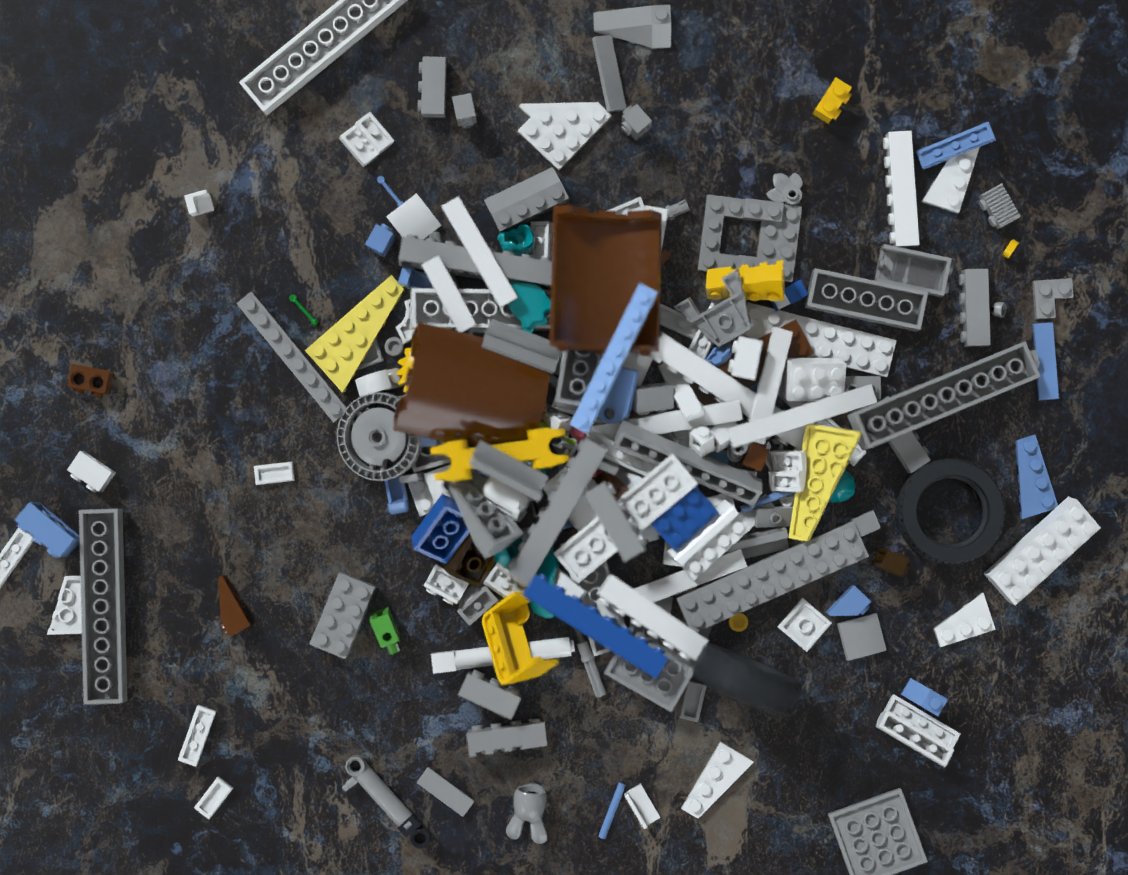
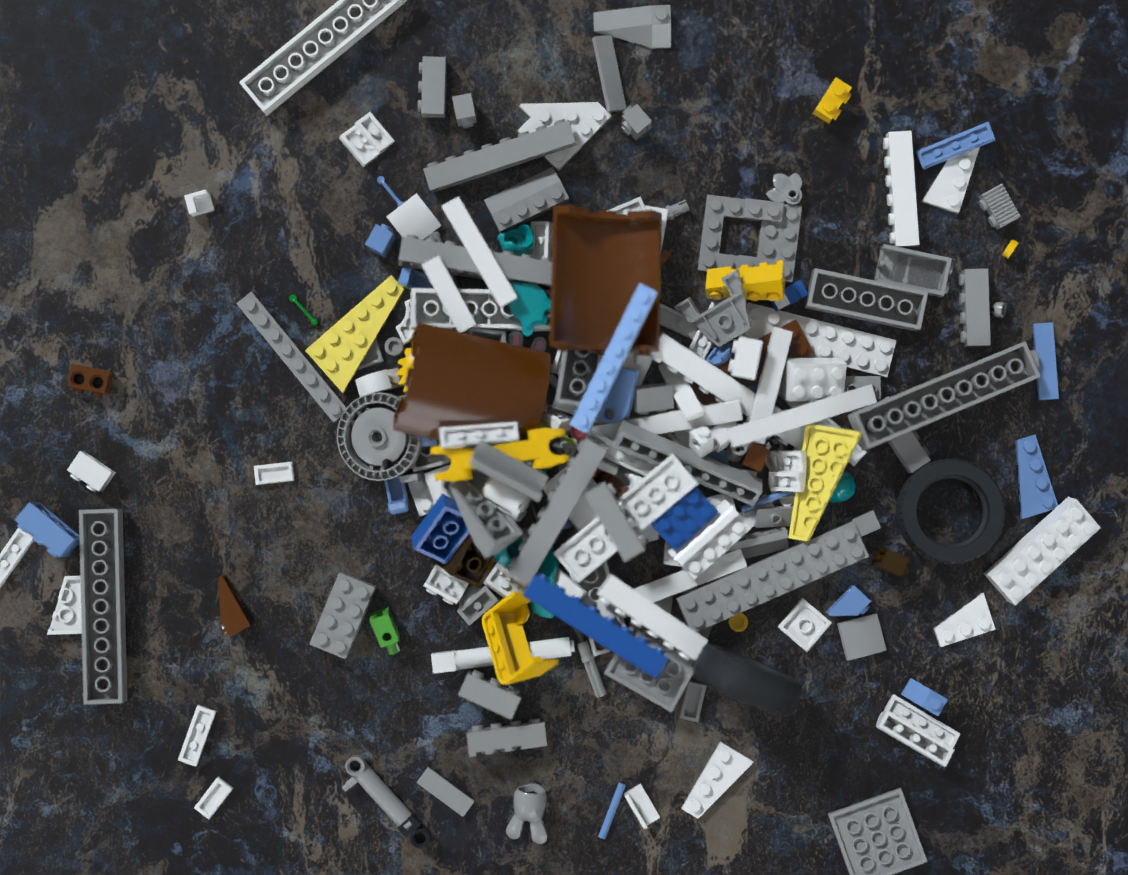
(471, 435): none -> white tile
(500, 156): none -> light grey brick
(520, 346): light grey panel -> none
(1045, 294): light grey plate -> none

